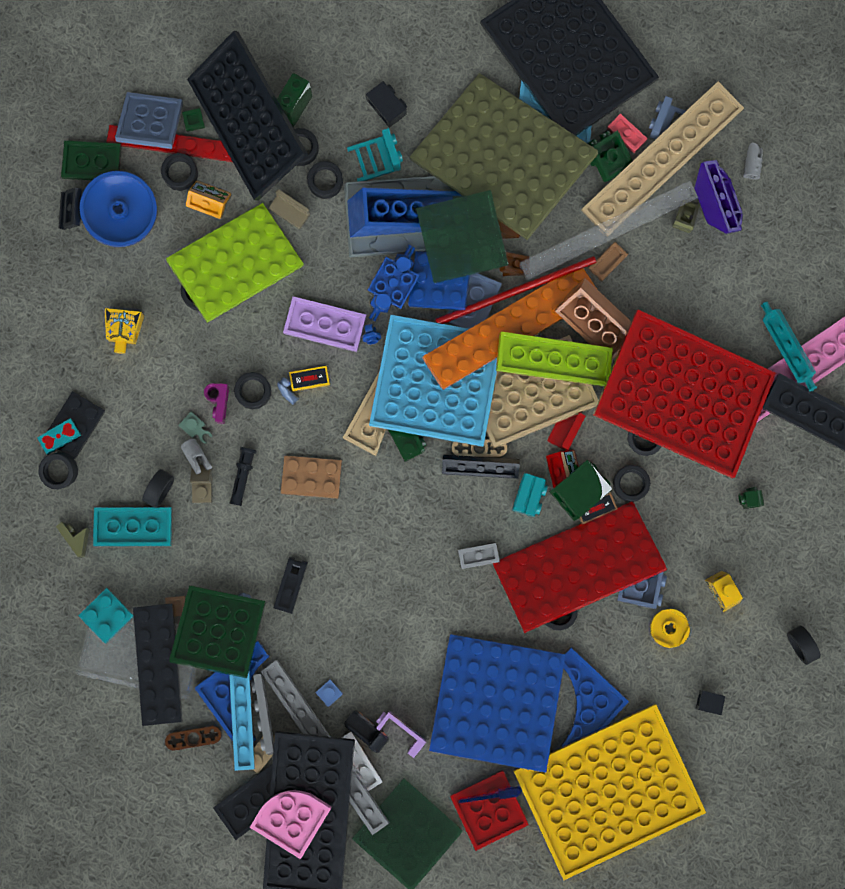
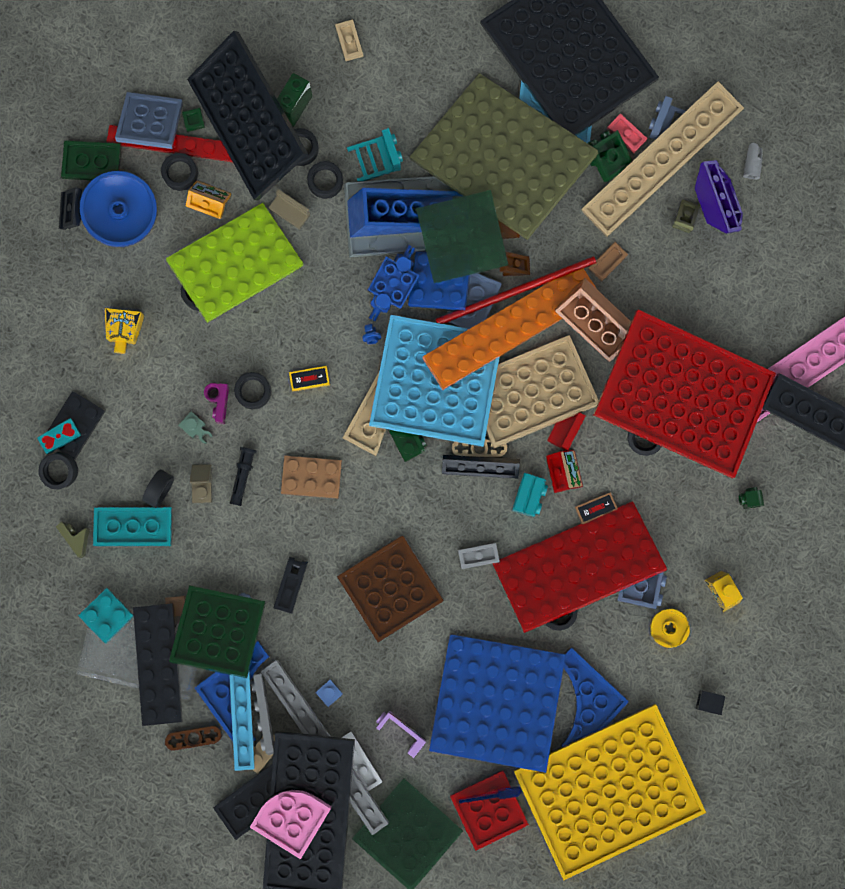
(194, 455): light grey hinge -> none
(285, 391): sand blue arm -> none
(324, 324): lavender plate -> none
(349, 40): none -> tan plate
(366, 731): black animal -> none
(386, 104): black brick -> none
(390, 588): none -> reddish brown plate
(553, 359): lime plate -> none
(581, 490): dark green panel -> none
(608, 230): clear plate -> none
(645, 479): black tyre -> none
(789, 346): teal plate -> none
(803, 645): black tyre -> none

